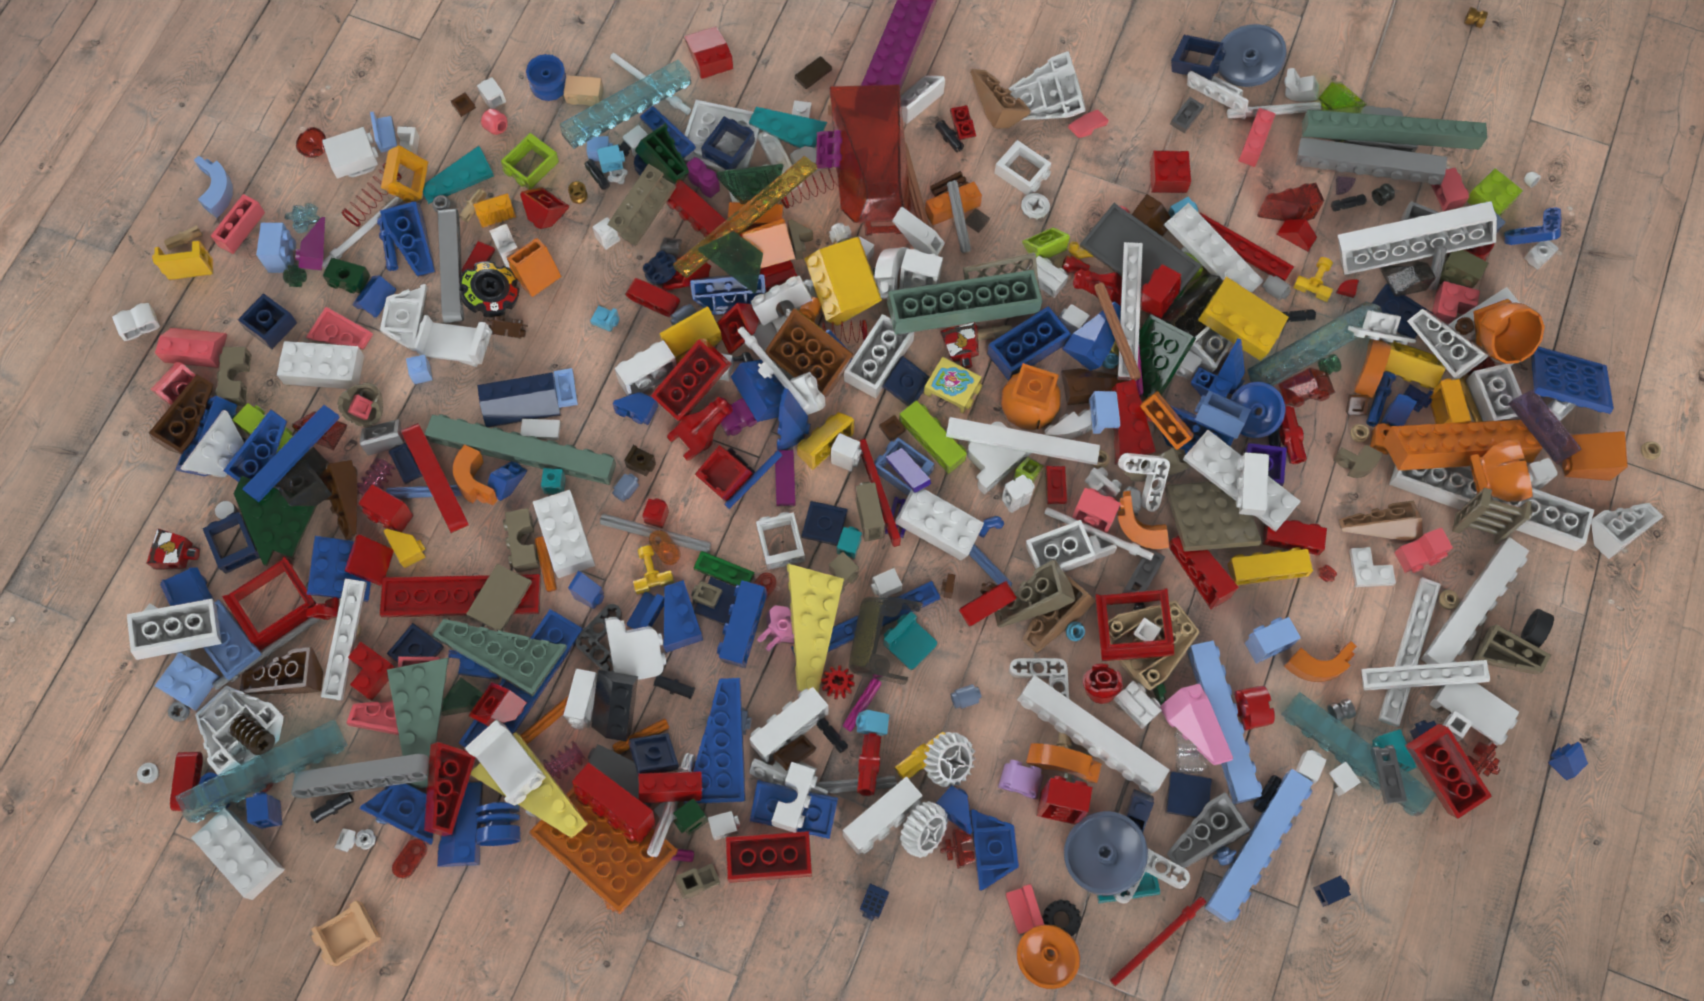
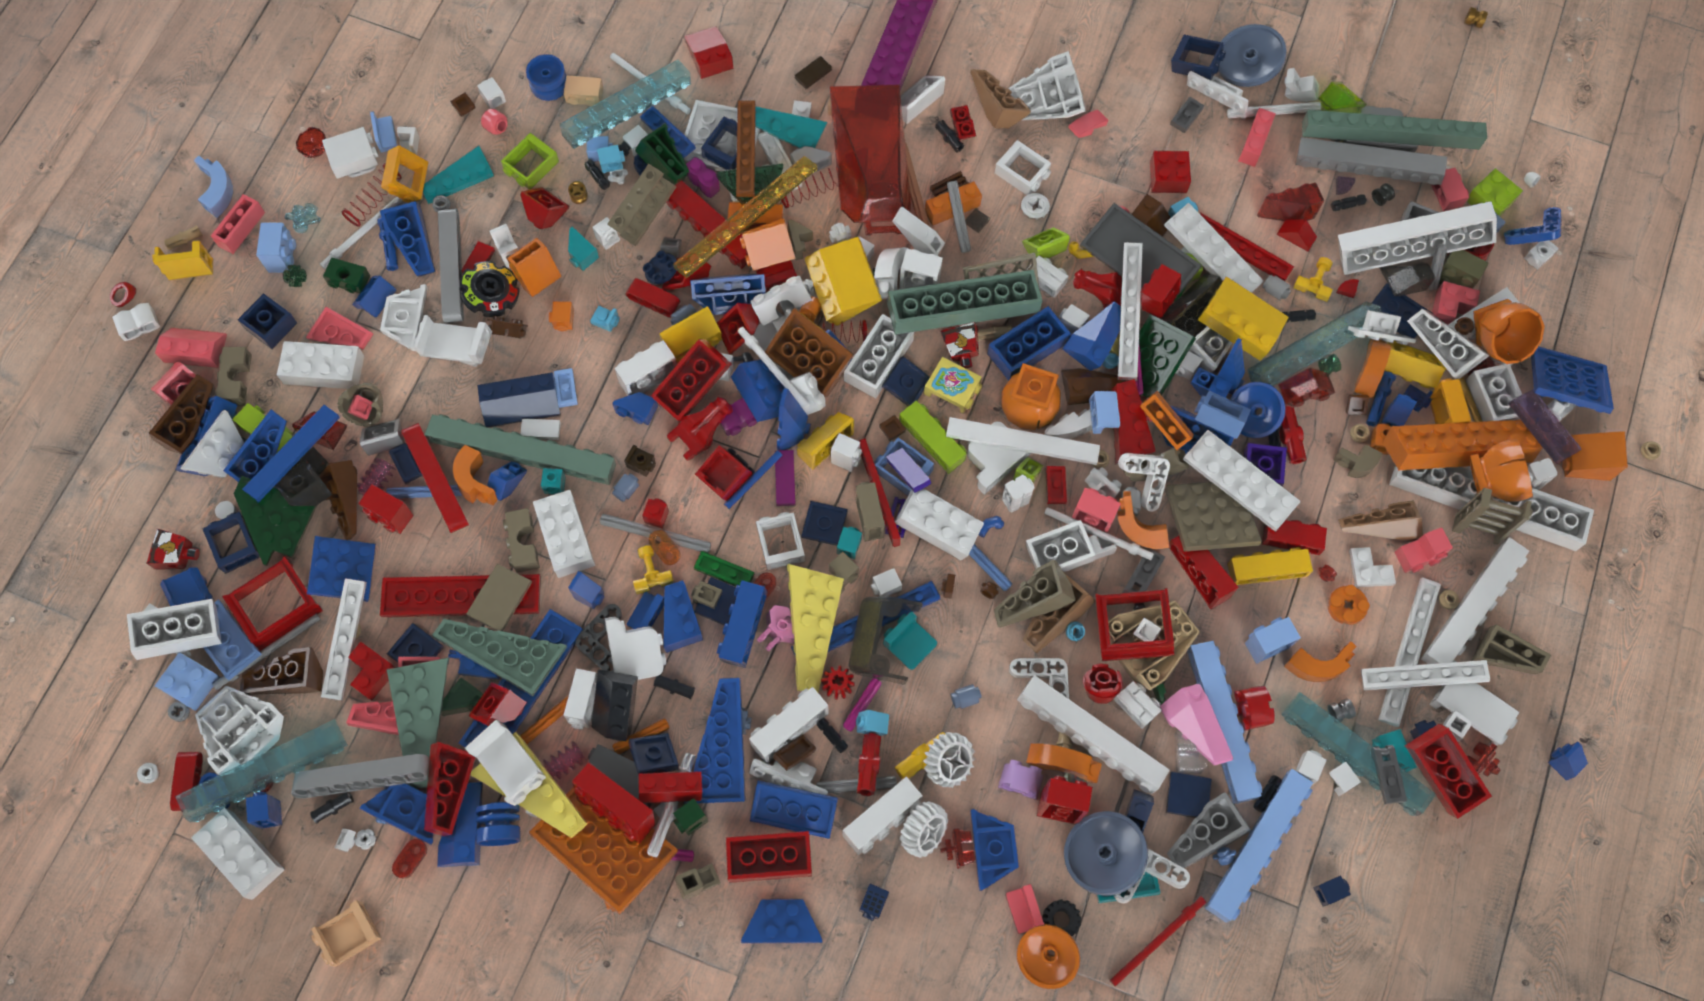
(129, 294): none -> red piece
(251, 734): dark brown piece -> none
(312, 247): magenta slope -> none
(324, 611): red bracket -> none
(369, 560): red tile -> none
(405, 547): yellow slope -> none
(419, 369): light blue brick -> none
(469, 209): tan axle -> none
(494, 210): light orange brick -> none
(545, 563): orange axle -> none
(562, 315): none -> orange brick
(580, 250): none -> teal slope
(724, 825): white brick -> none
(736, 258): clear green wing -> none
(746, 148): none -> dark orange tile
(765, 370): white plate -> none
(781, 923): none -> blue wing
(789, 815): white arch -> none
(828, 149): magenta plate -> none
(957, 807): blue slope -> none
(987, 603): red beam -> none
(1072, 265): red cone -> none
(1117, 331): nougat axle -> none
(1253, 484): white brick -> none
(1350, 594): none -> orange plate
(1537, 627): black tyre -> none
(1620, 527): white wedge -> none

